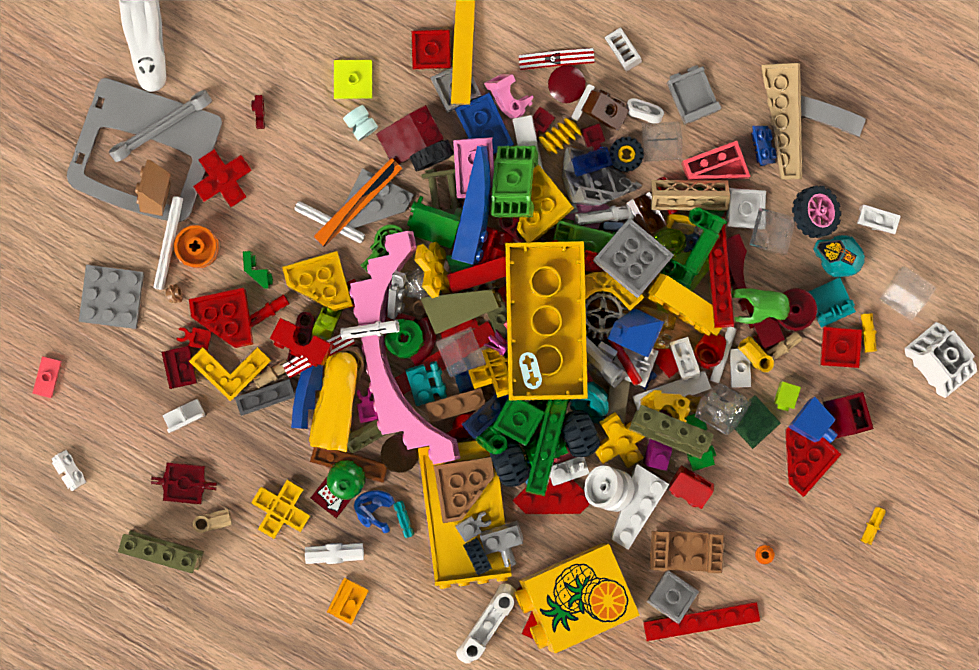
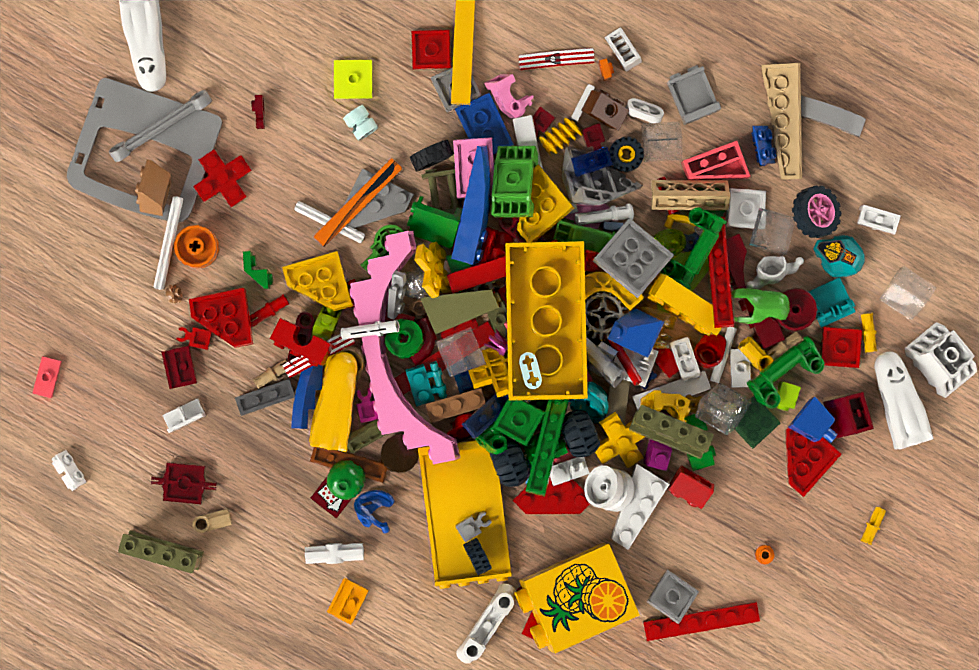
(111, 296): light grey plate -> none
(230, 383): yellow plate -> none
(280, 509): yellow plate -> none
(403, 519): teal axle -> none
(409, 135): dark red slope -> none
(461, 485): medium nougat plate -> none
(502, 540): light grey brick -> none
(566, 84): dark red dish -> none
(606, 69): none -> orange plate
(648, 219): reddish brown bracket -> none
(687, 551): medium nougat plate -> none
(773, 270): none -> white piece
(803, 353): none -> green piece
(901, 403): none -> white piece

